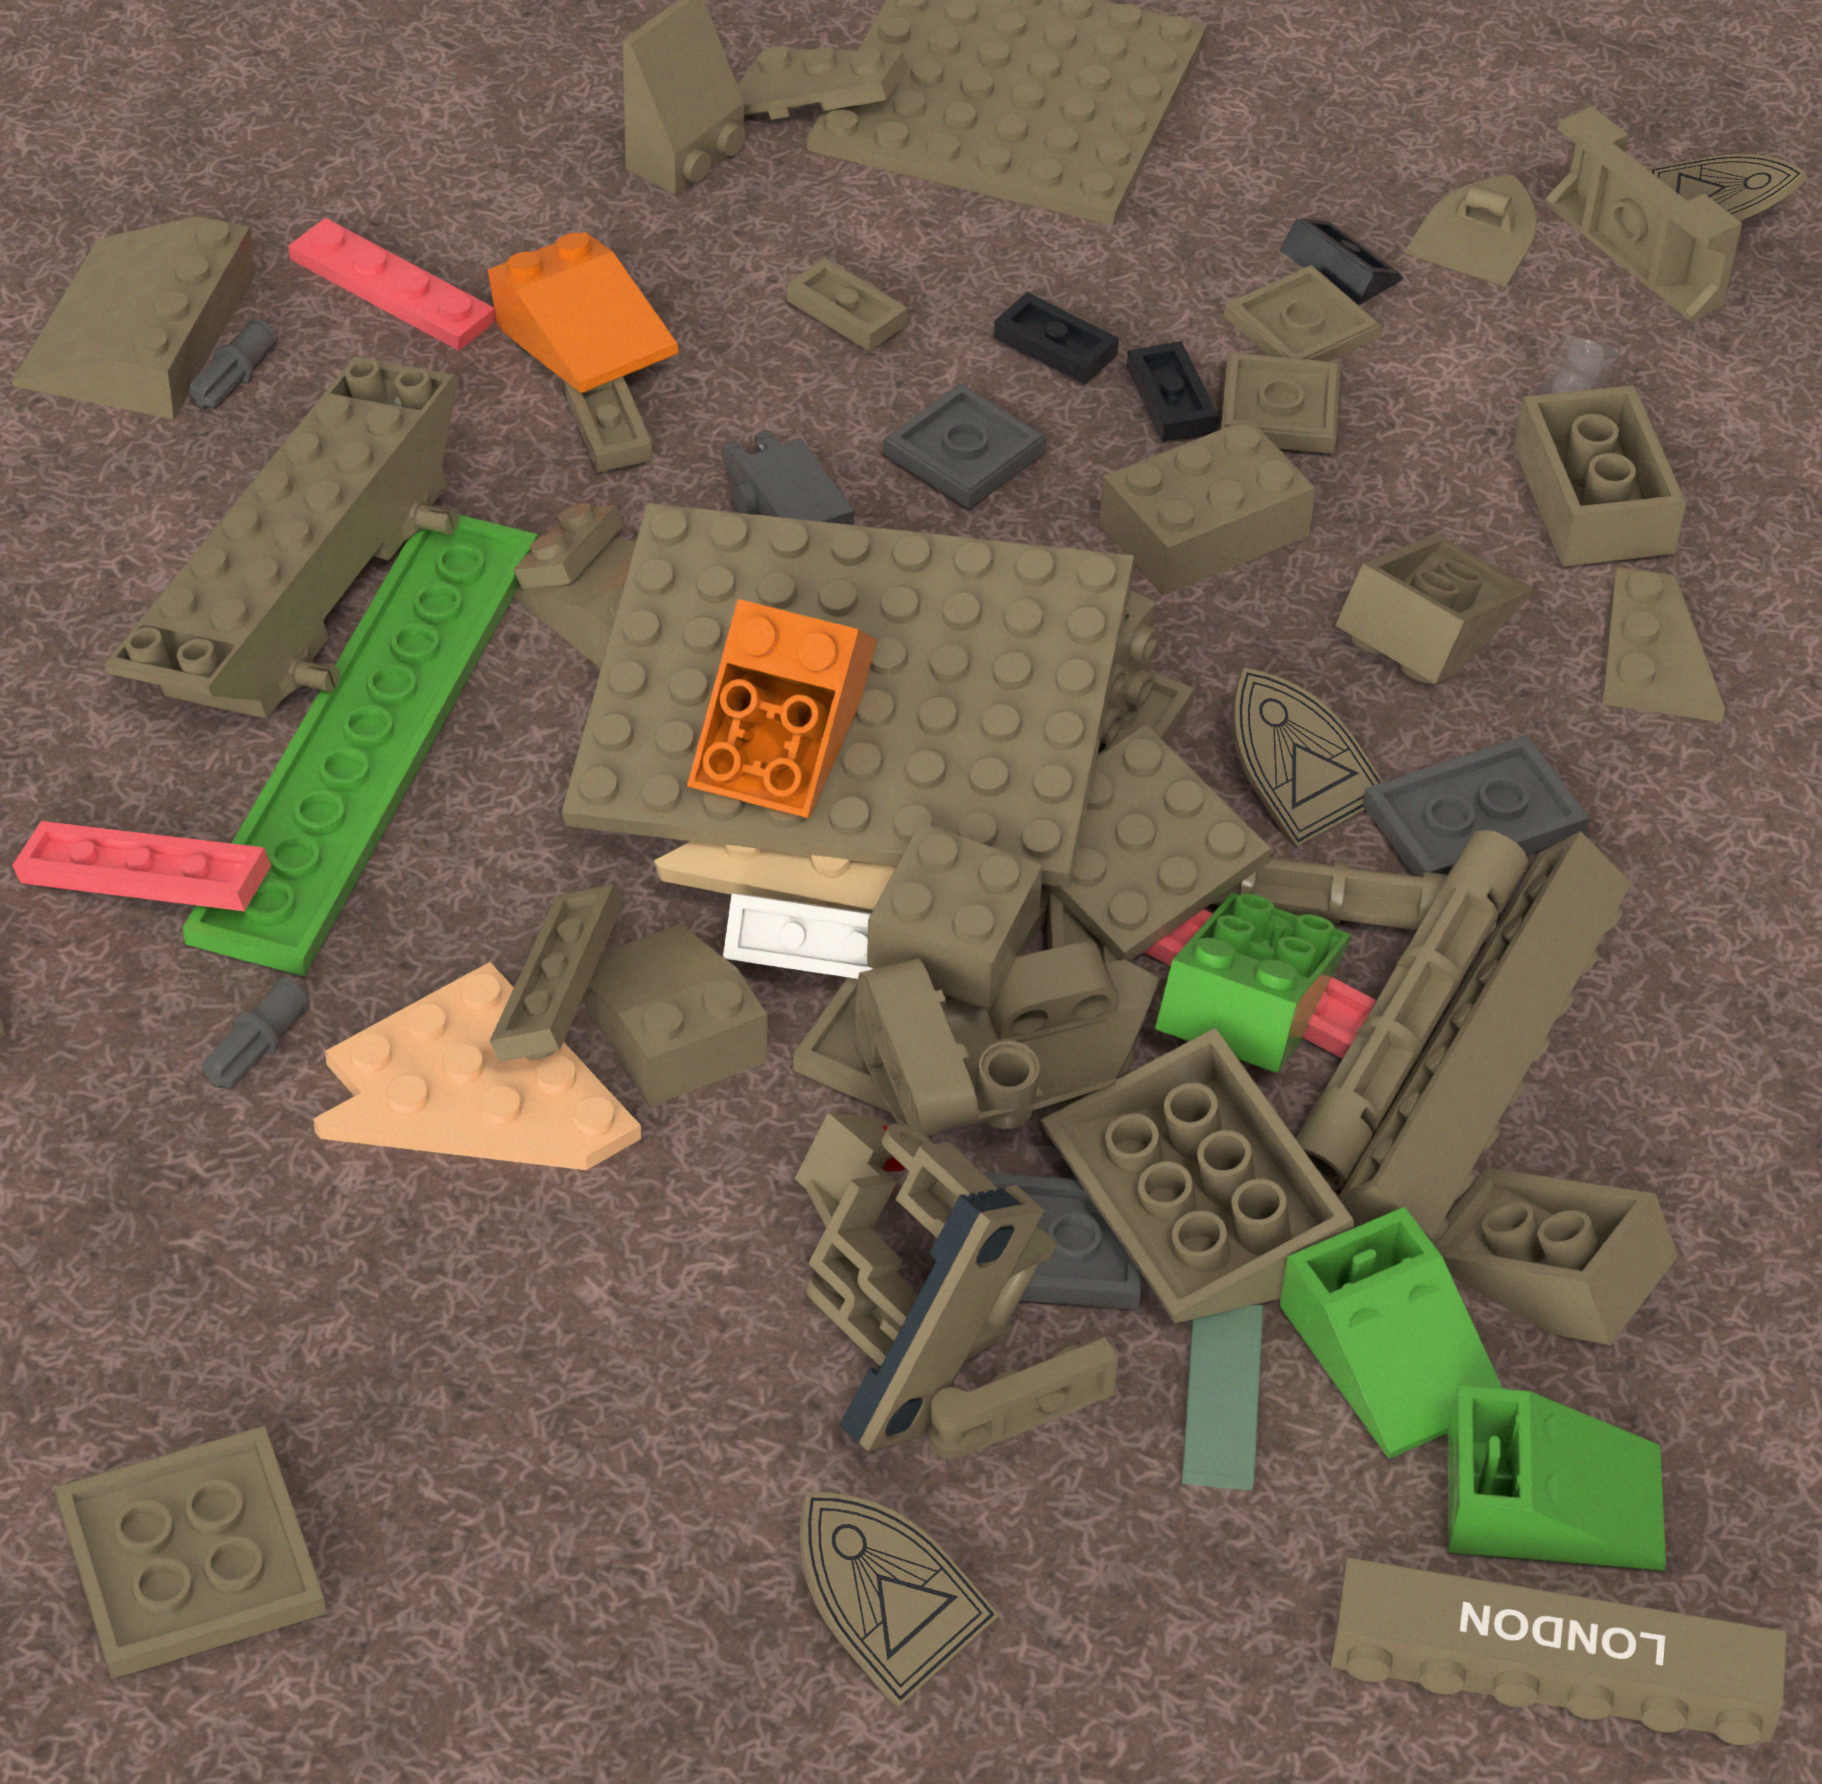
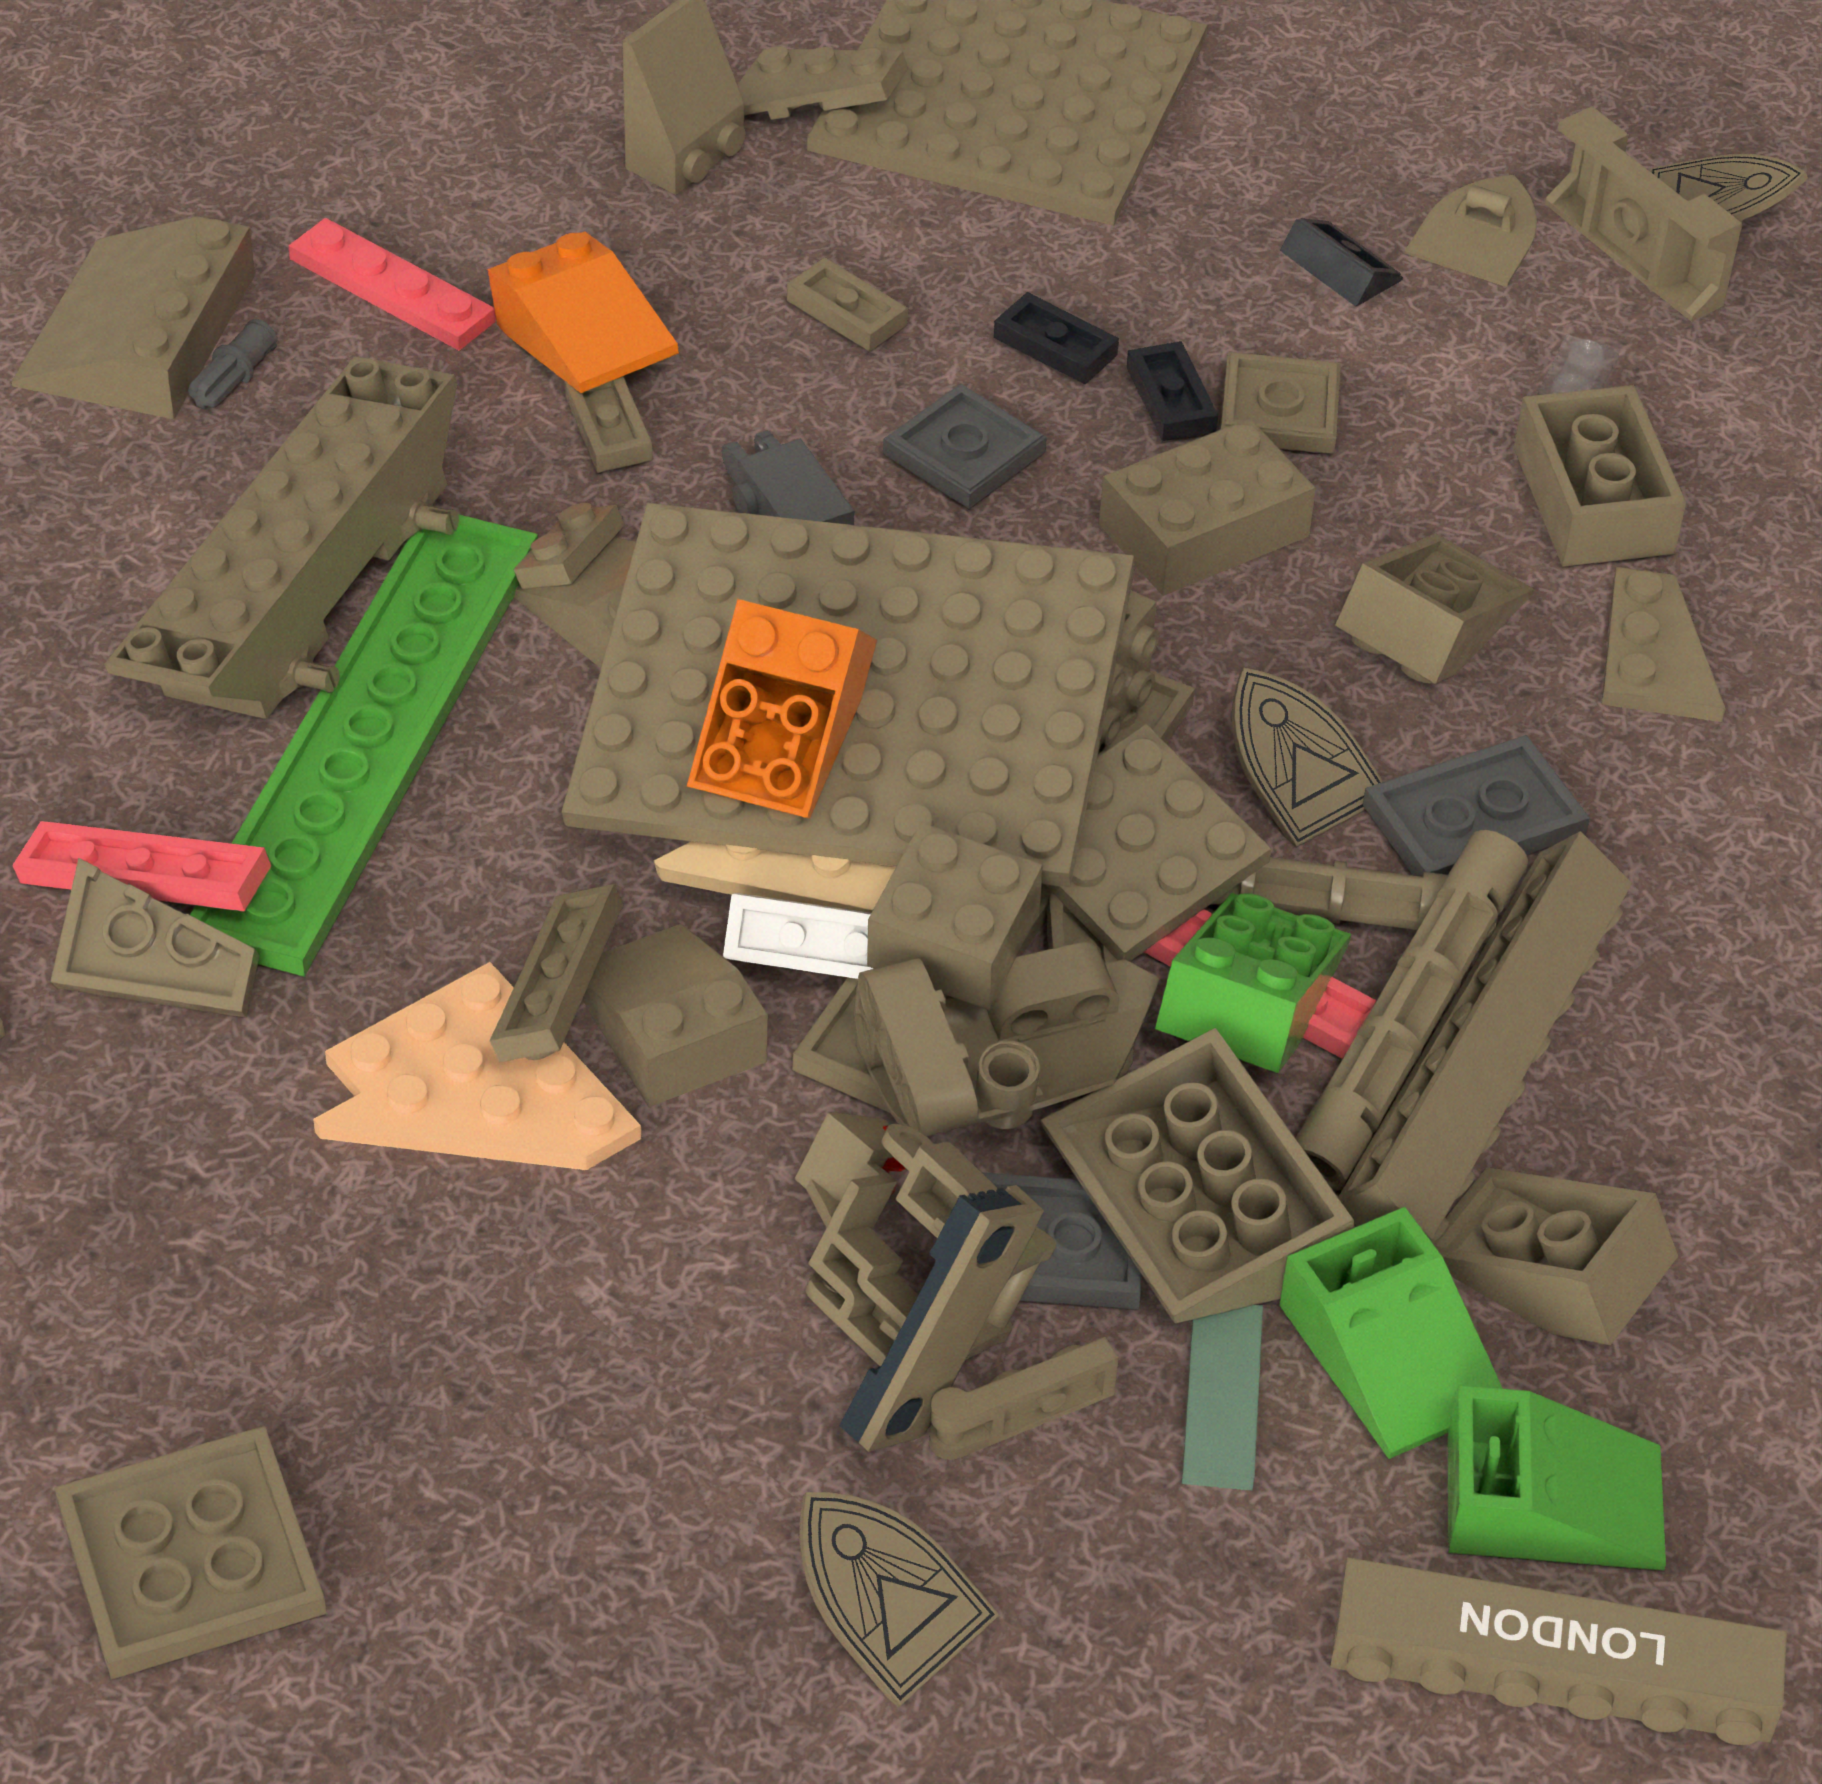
(141, 950): none -> dark tan wing
(255, 1033): dark grey axle -> none
(1302, 318): dark tan tile -> none

